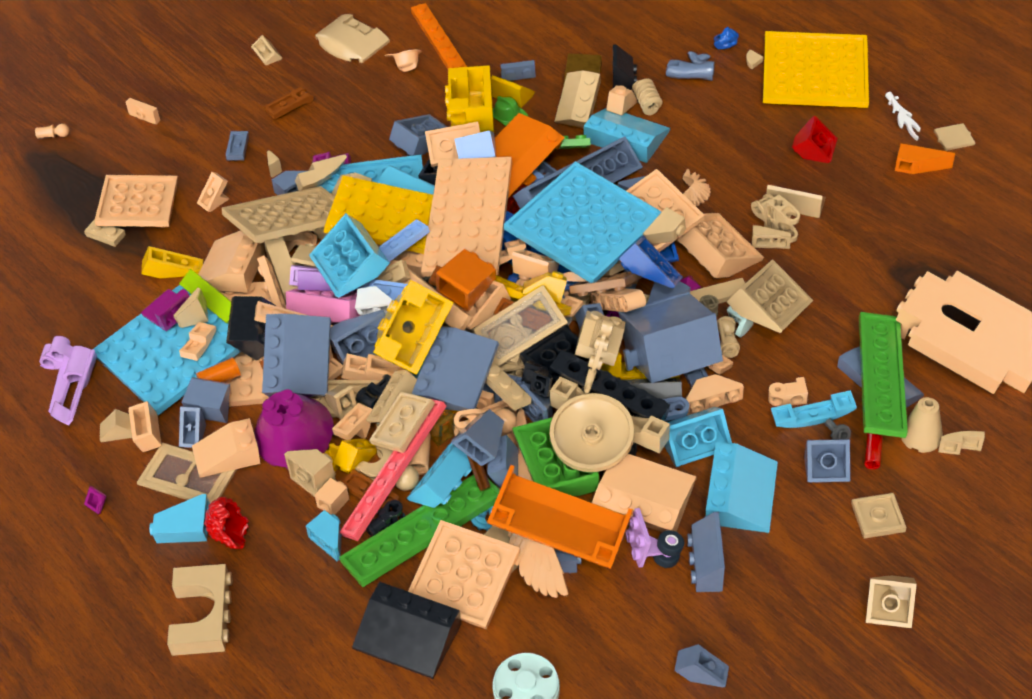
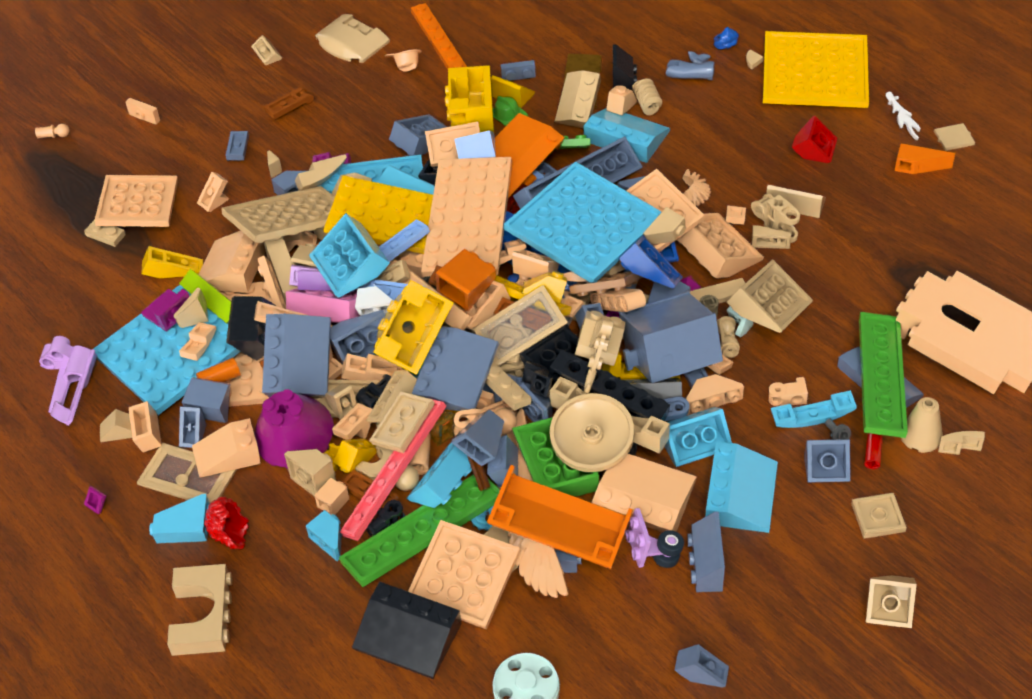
(735, 215): none -> light nougat plate

